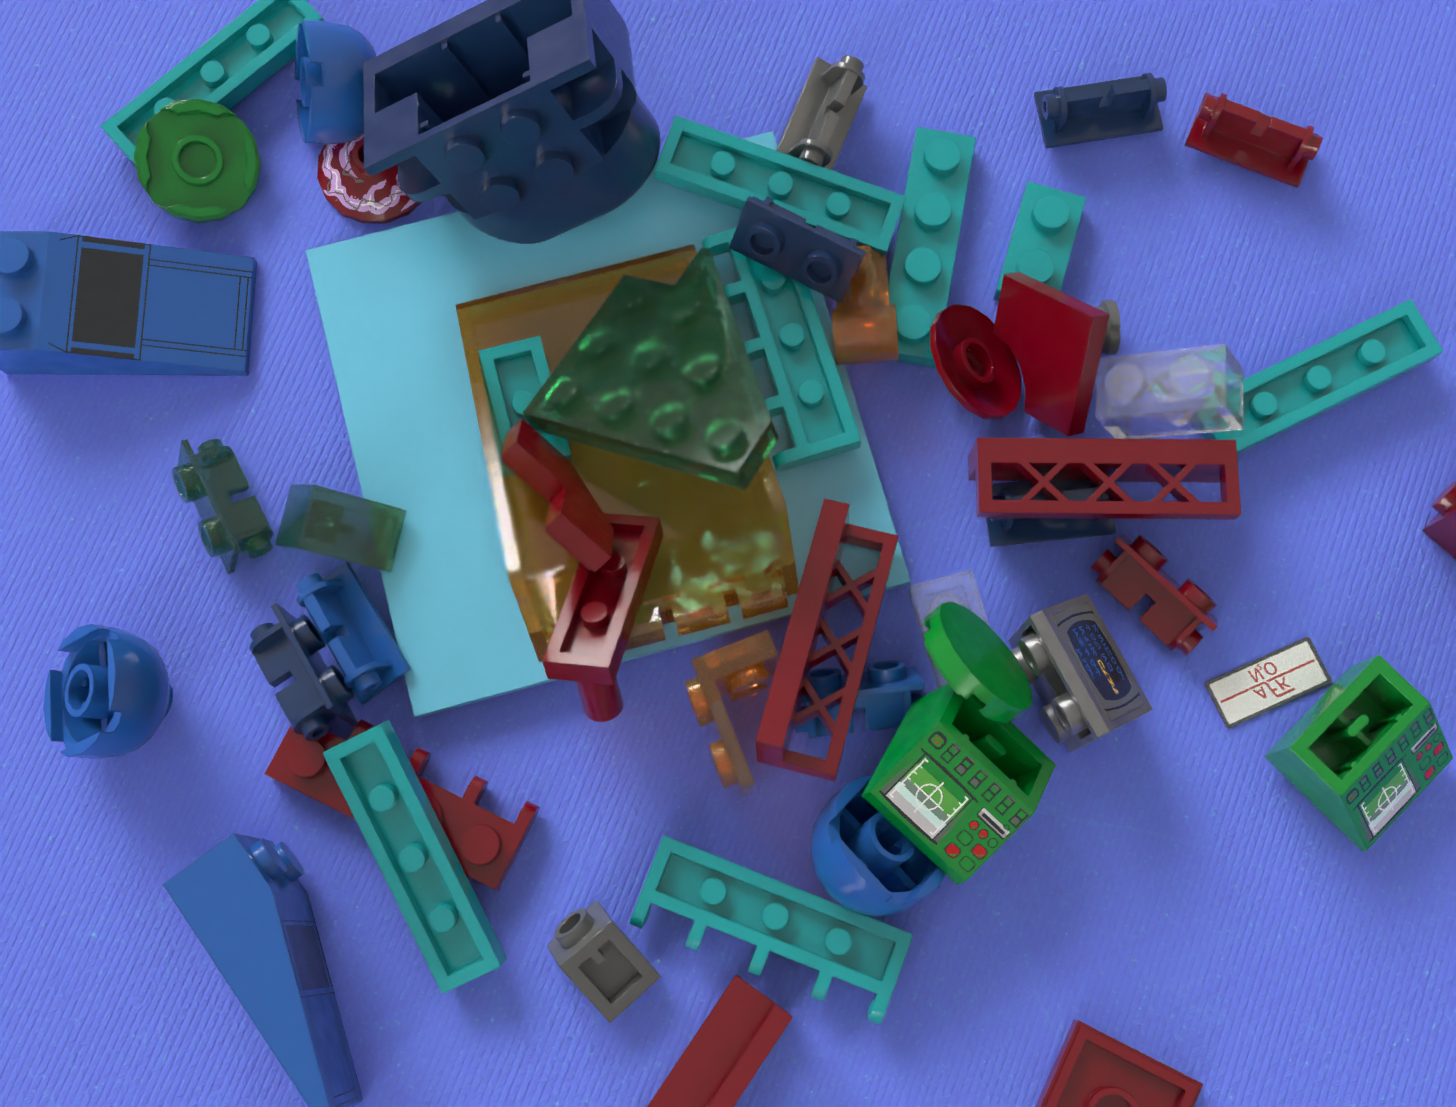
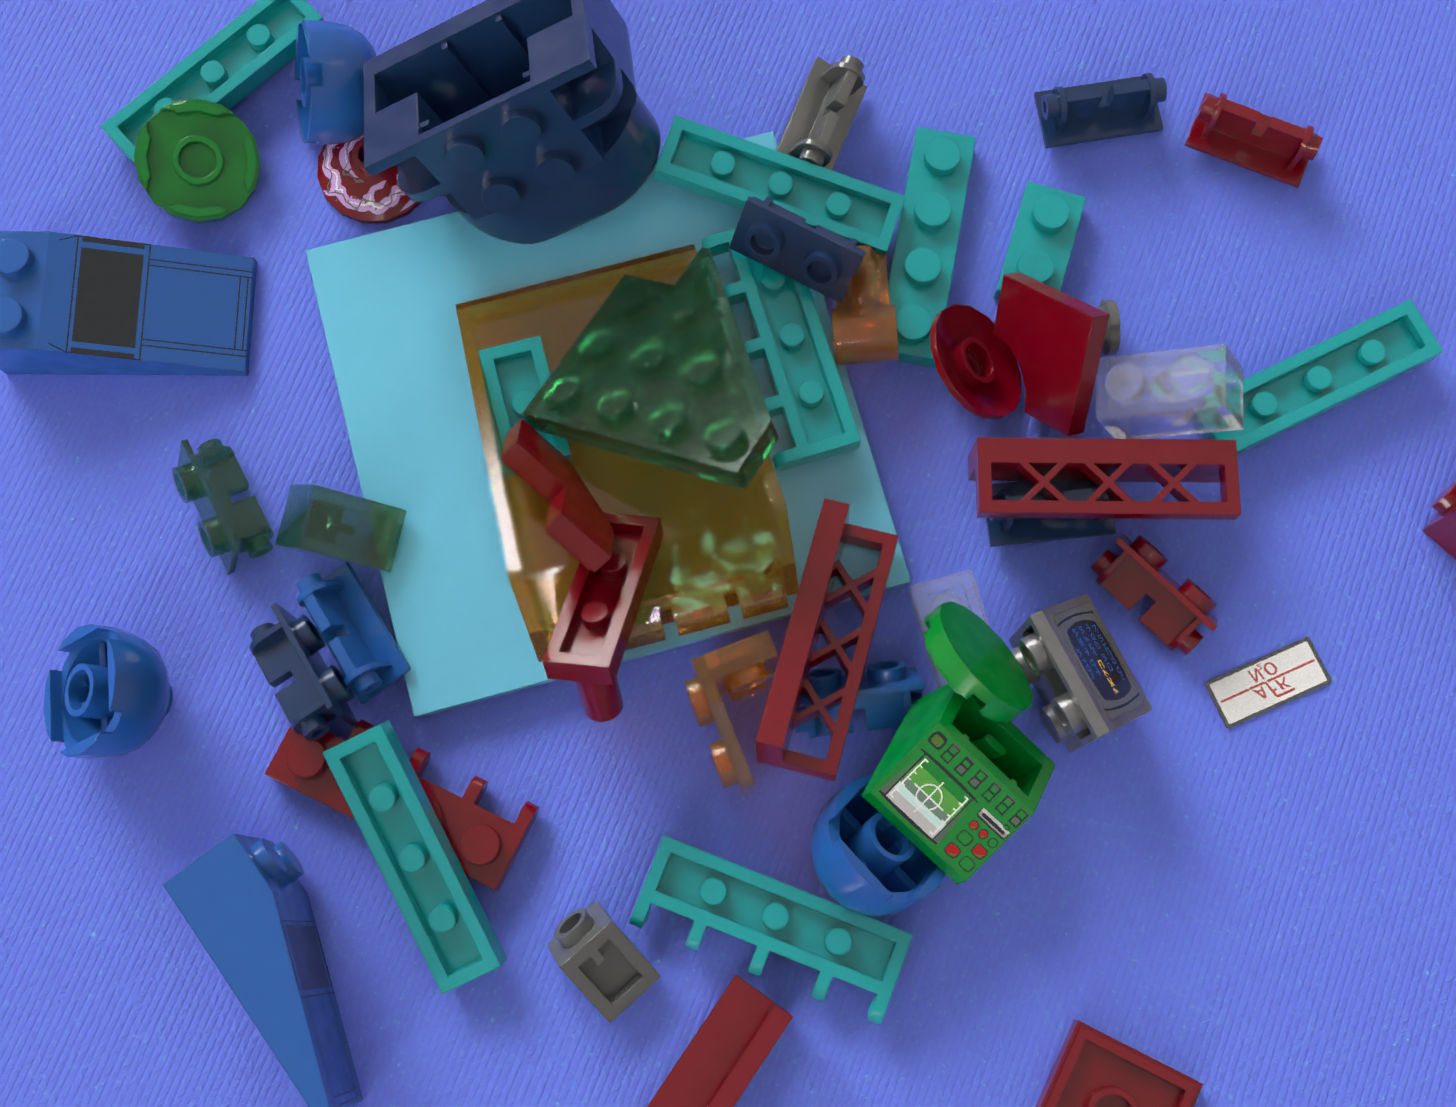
(1364, 750): green slope -> none

